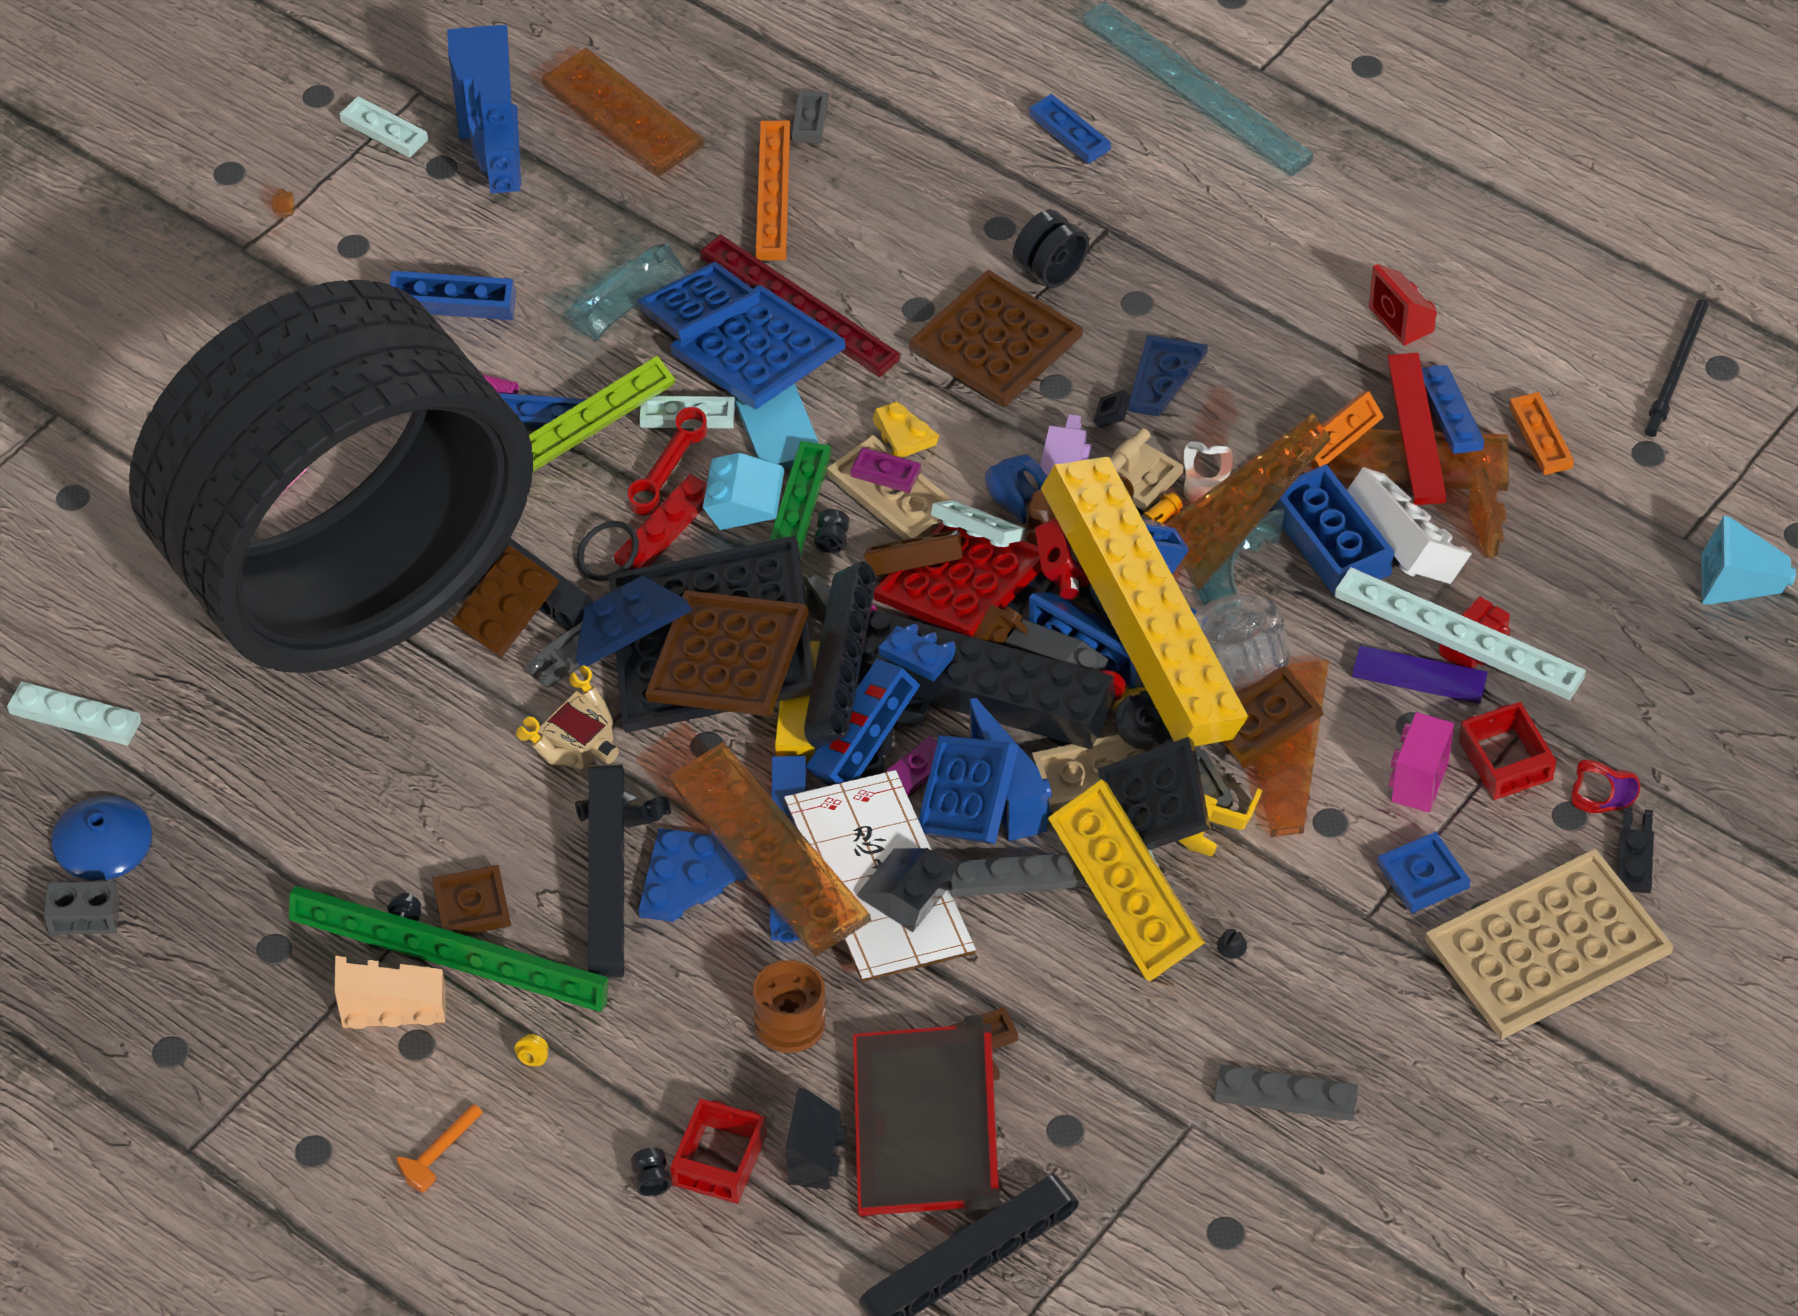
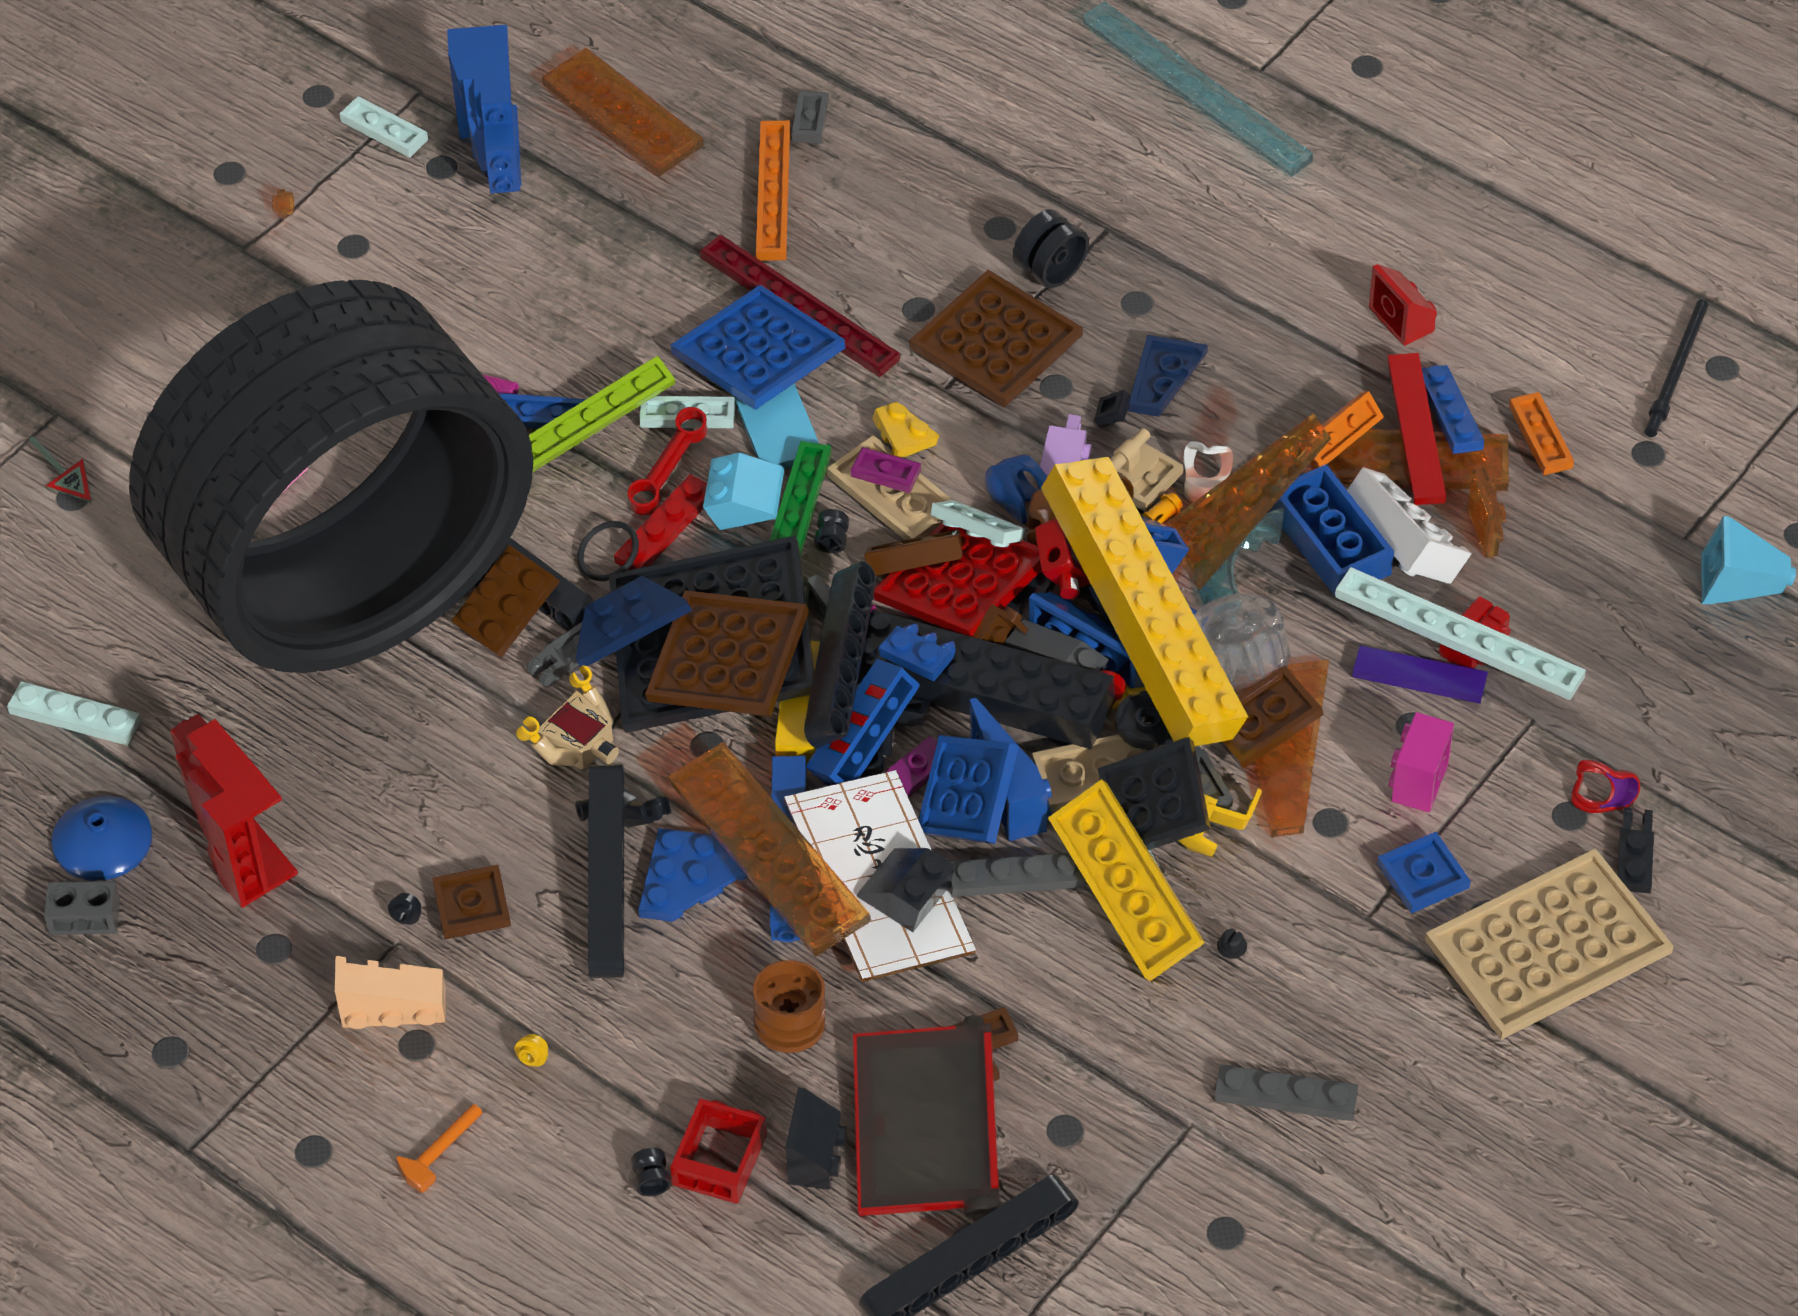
(71, 481): none -> piece
(226, 796): none -> red panel
(448, 949): green plate -> none
(459, 294): blue brick -> none
(621, 288): clear light blue windscreen -> none
(698, 301): blue plate -> none
(1070, 128): blue plate -> none
(1516, 776): red window -> none

